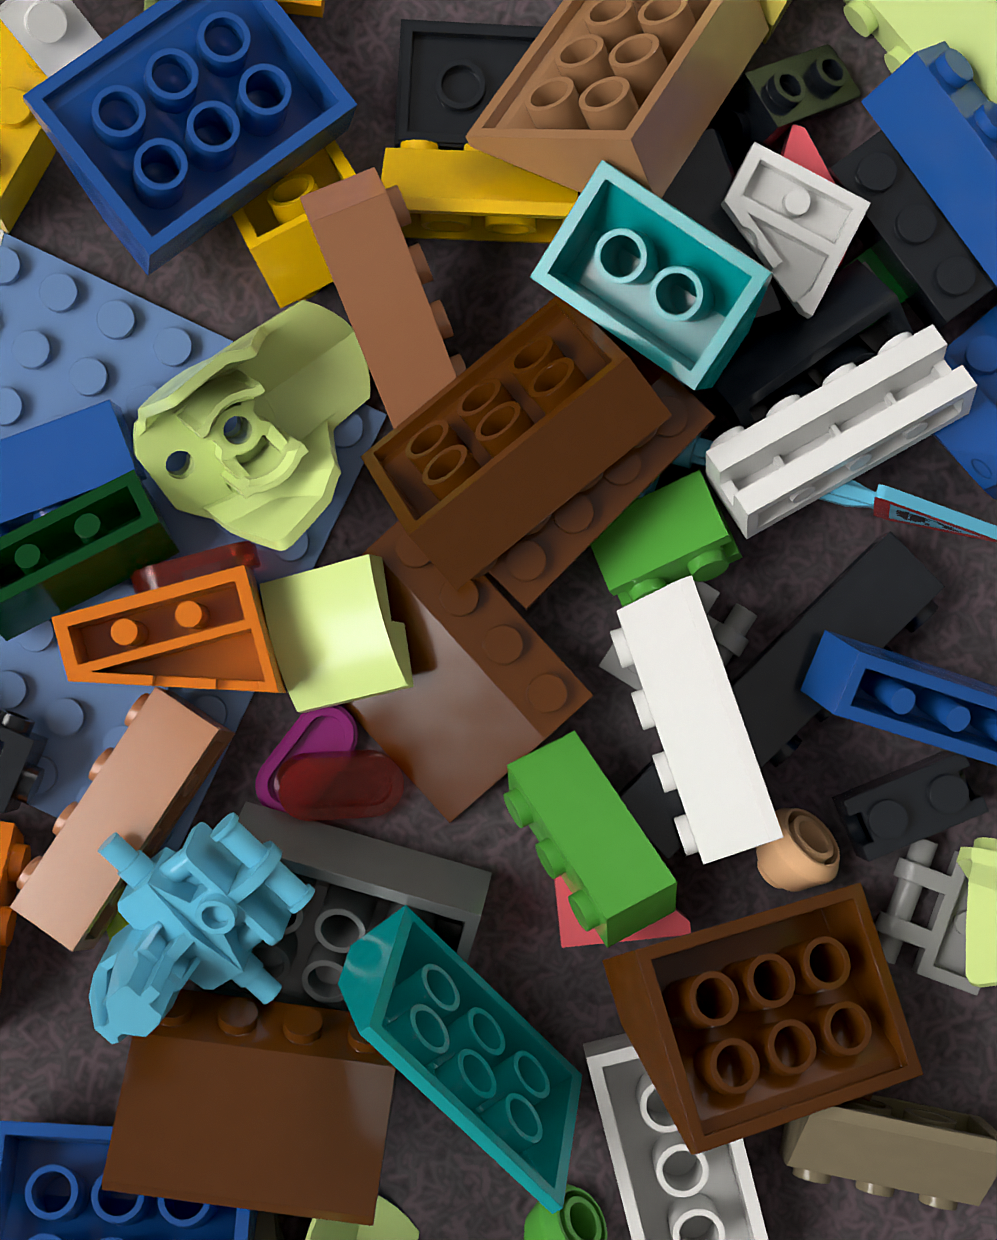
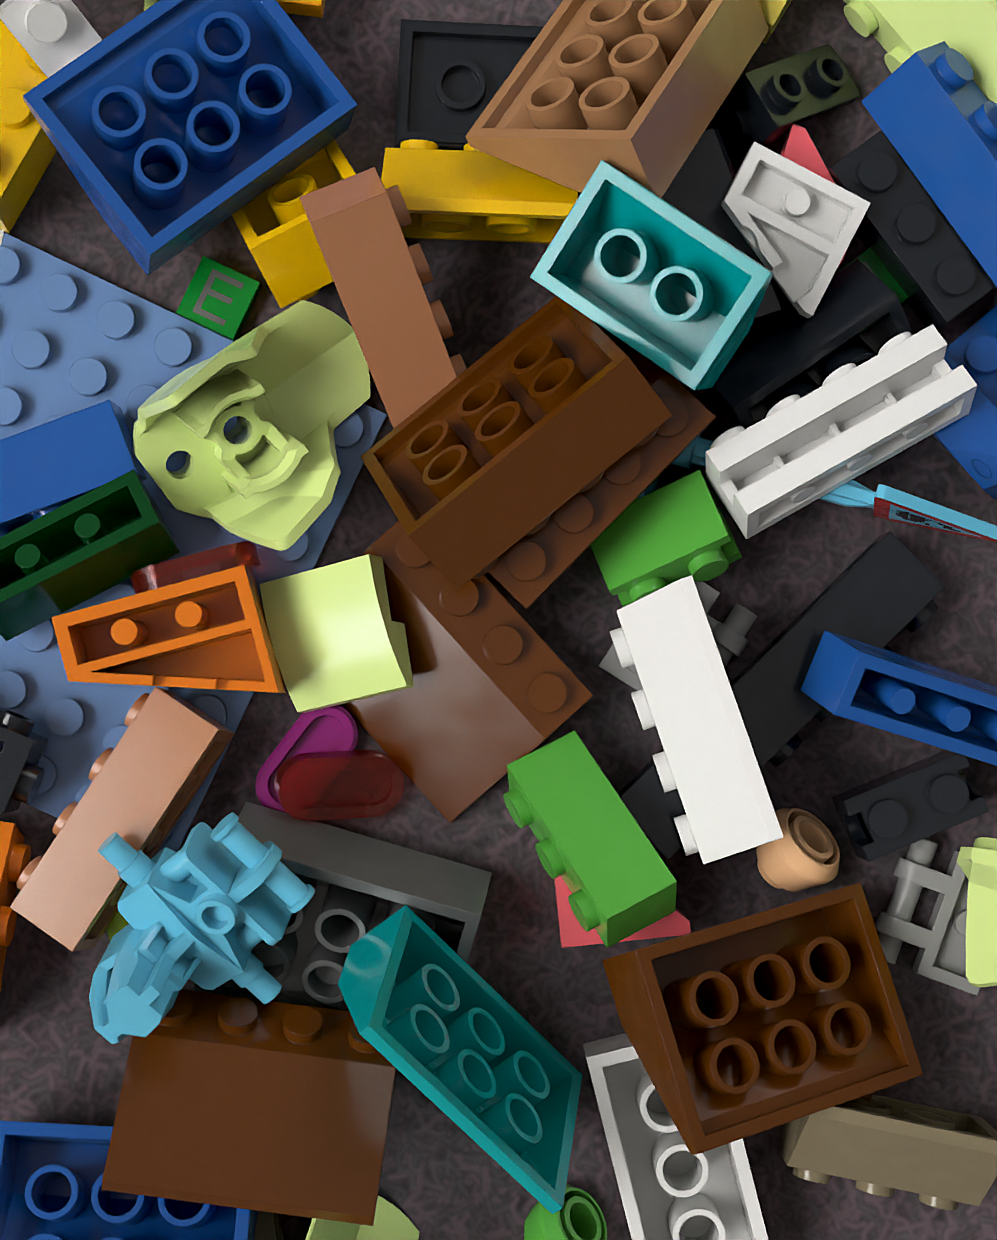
(219, 298): none -> green tile

